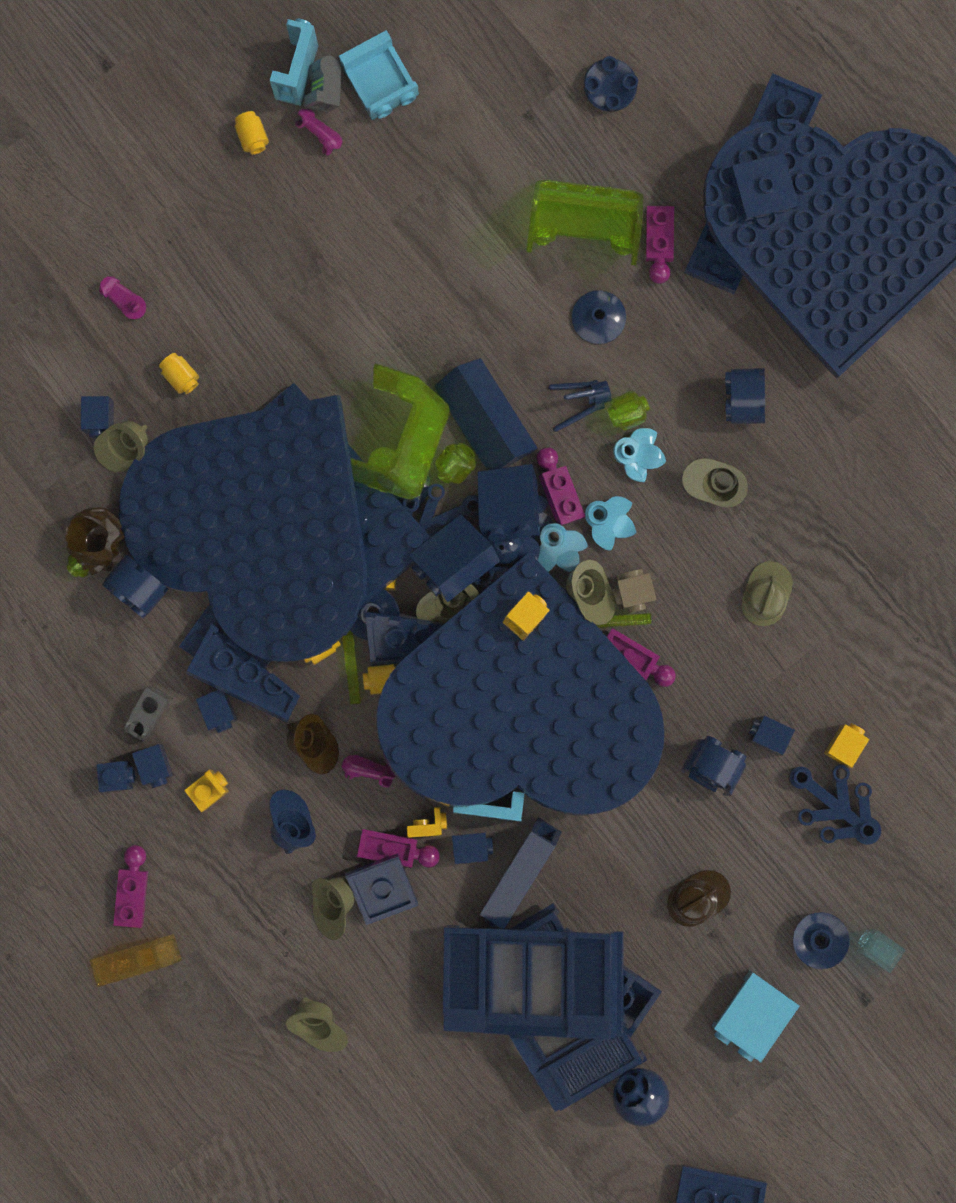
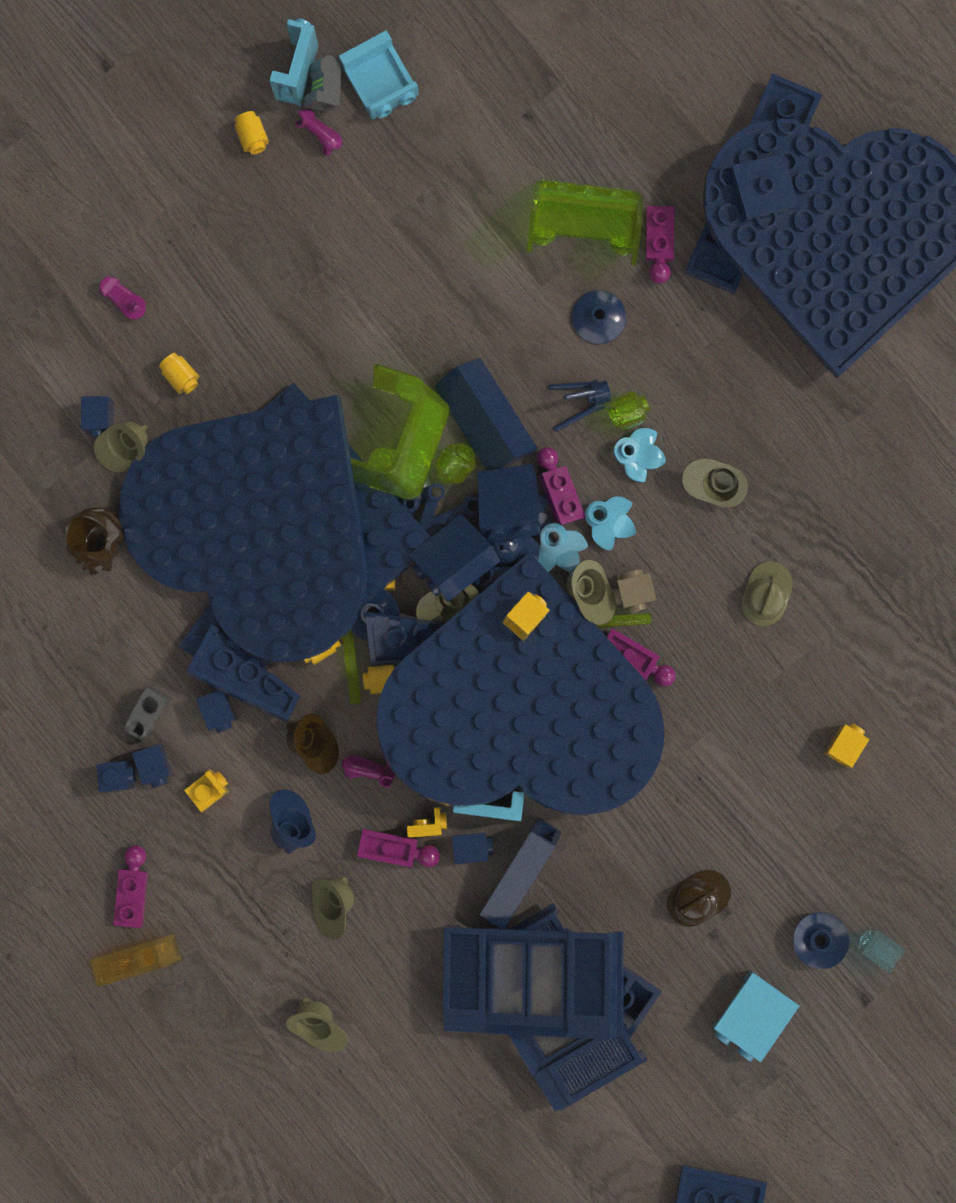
(76, 568): clear neon green plate -> none
(135, 586): dark blue brick -> none
(381, 889): dark blue plate -> none
(610, 84): dark blue dish -> none
(640, 1097): dark blue brick -> none
(714, 766): dark blue brick -> none
(747, 396): dark blue brick -> none
(770, 735): dark blue brick -> none
(838, 807): dark blue plant -> none

